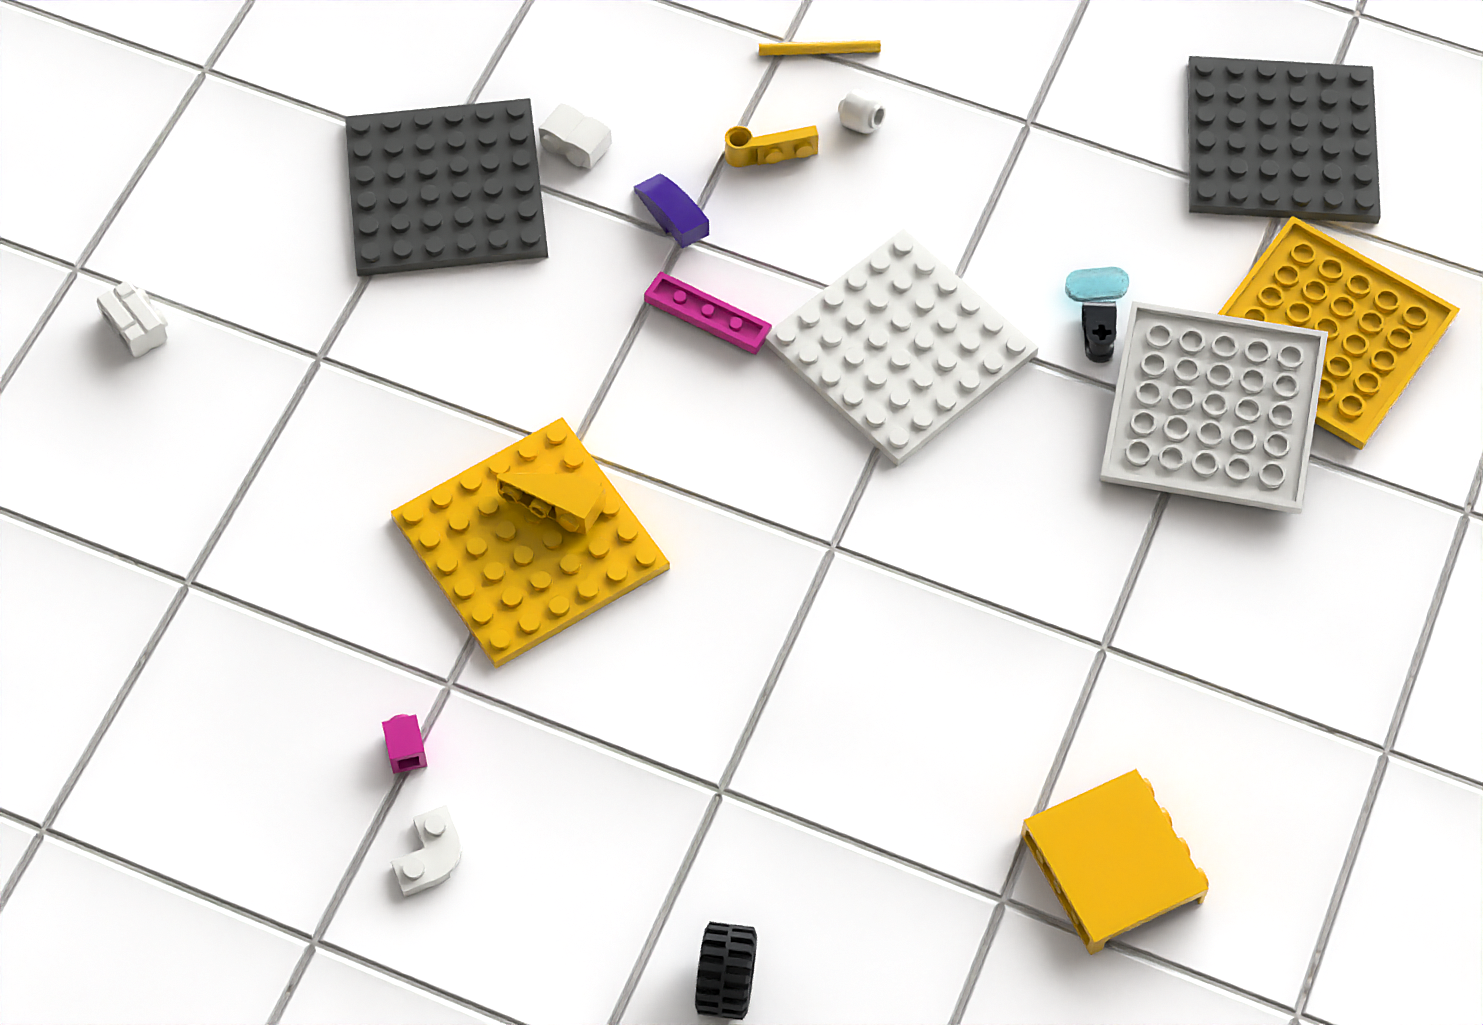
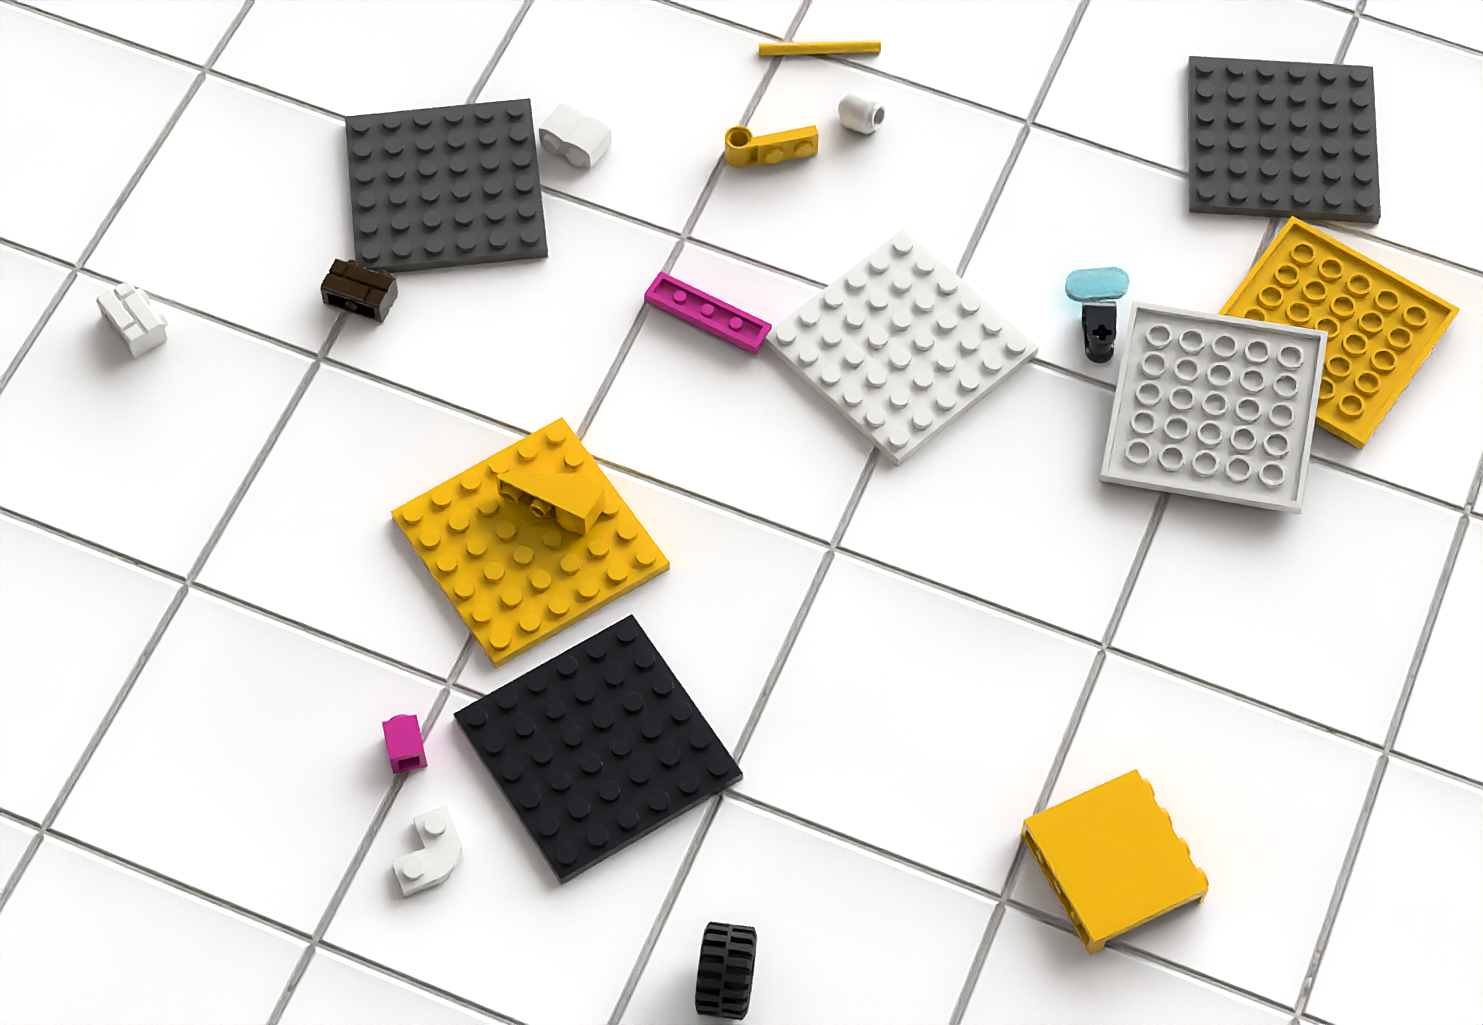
(359, 289): none -> dark brown brick
(597, 748): none -> black plate
(673, 209): dark purple slope -> none

